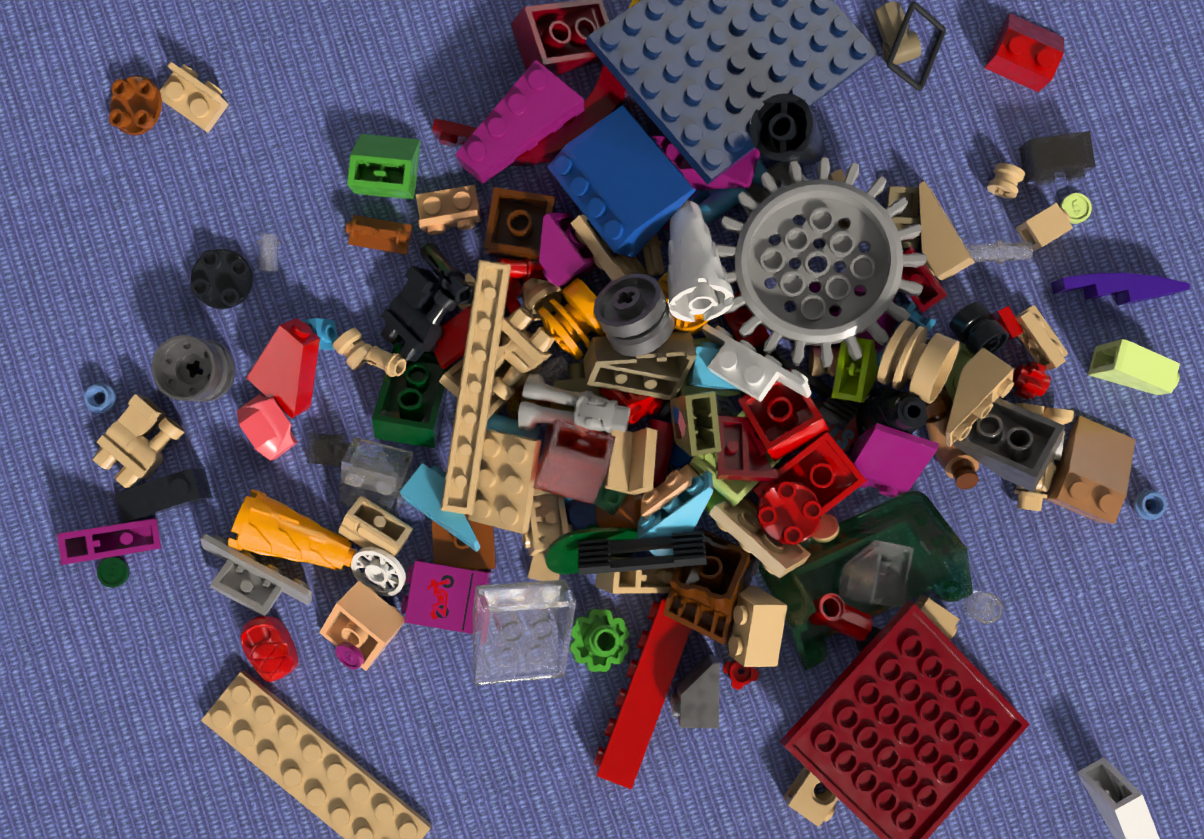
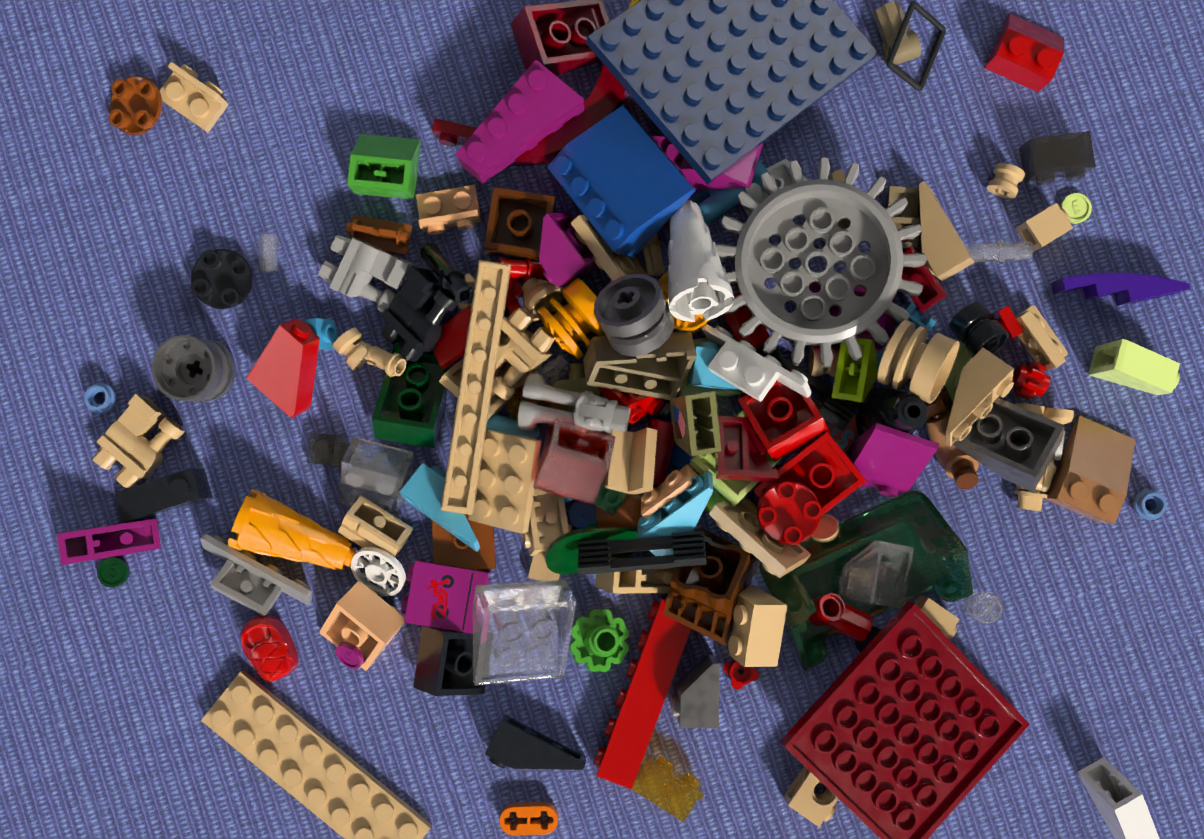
(266, 426): coral slope -> none
(358, 267): none -> light grey hips
(445, 663): none -> black slope
(526, 748): none -> black slope
(529, 826): none -> orange beam
(667, 787): none -> clear yellow bracket
(787, 130): black cone -> none

